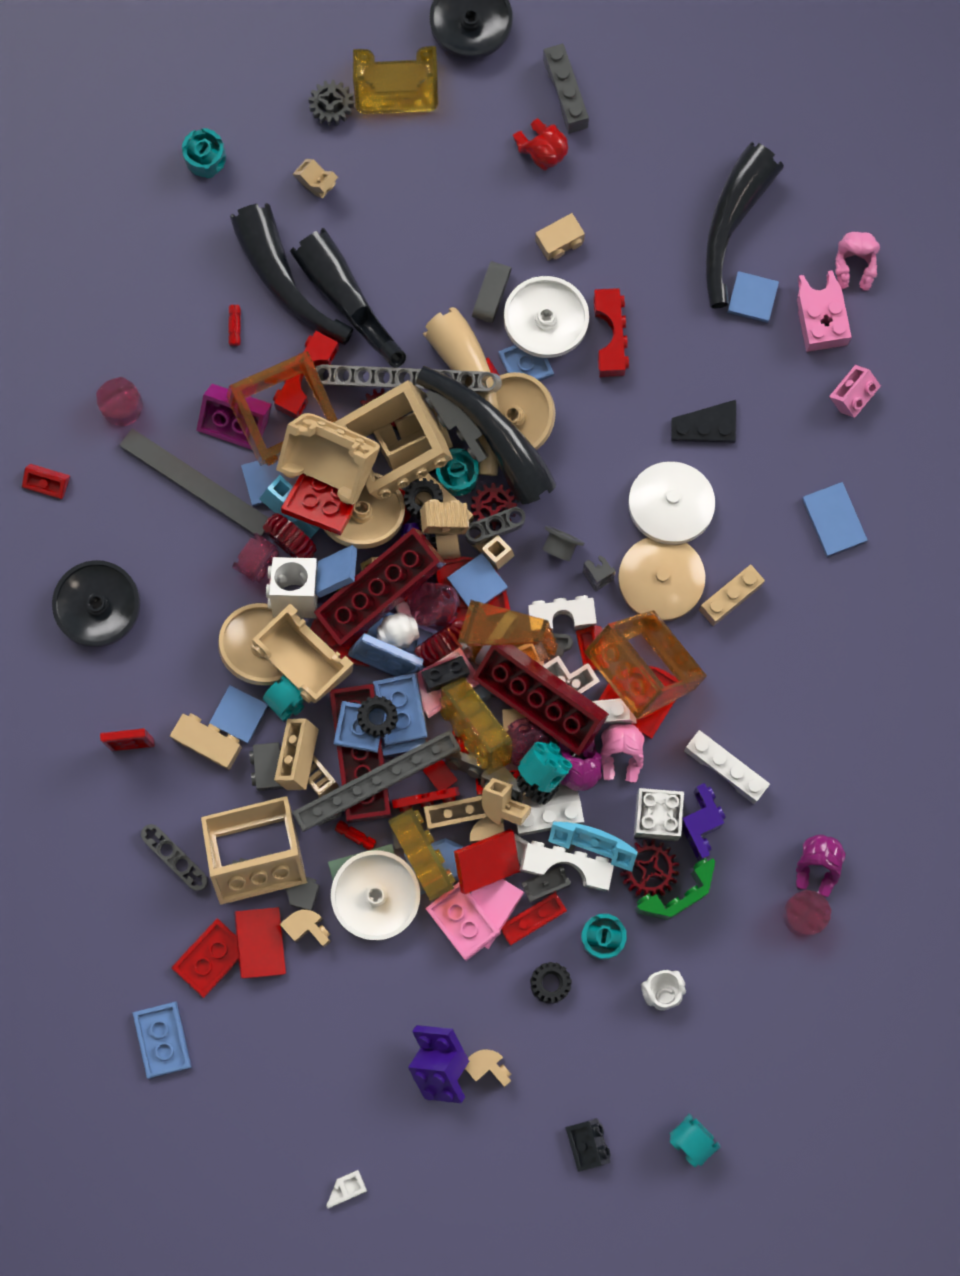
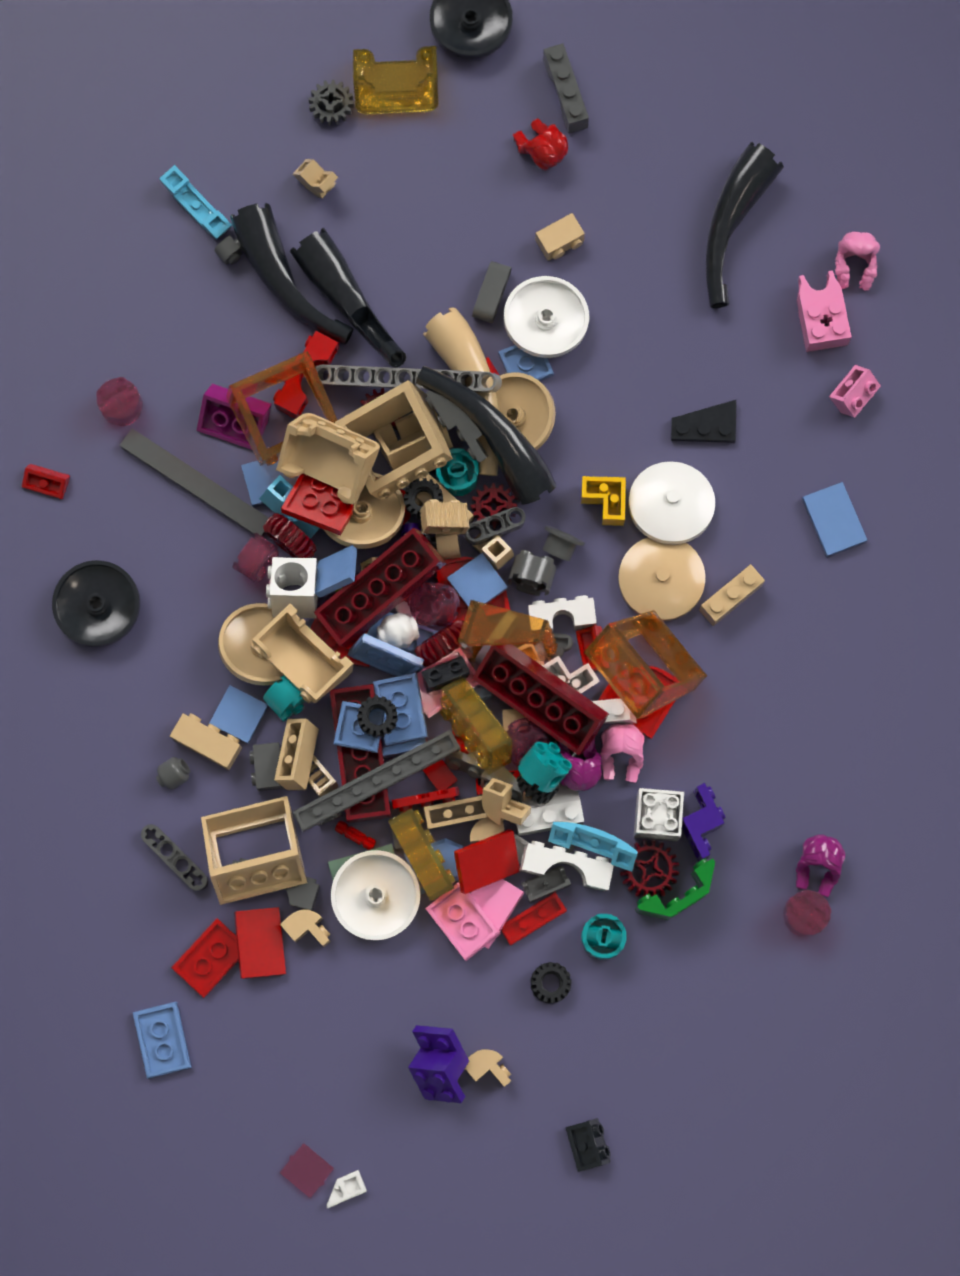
(127, 739): red tile -> none
(173, 773): none -> dark grey head
(195, 203): none -> medium azure slope
(204, 152): teal brick -> none
(229, 250): none -> dark grey plate
(234, 325): red axle -> none
(307, 1170): none -> clear pink piece
(532, 573): none -> dark grey brick
(599, 575): dark grey hinge -> none
(608, 307): red arch -> none
(609, 493): none -> yellow brick
(664, 989): white hair -> none
(694, 1141): teal brick -> none
(729, 767): white arch -> none
(753, 297): medium blue tile -> none

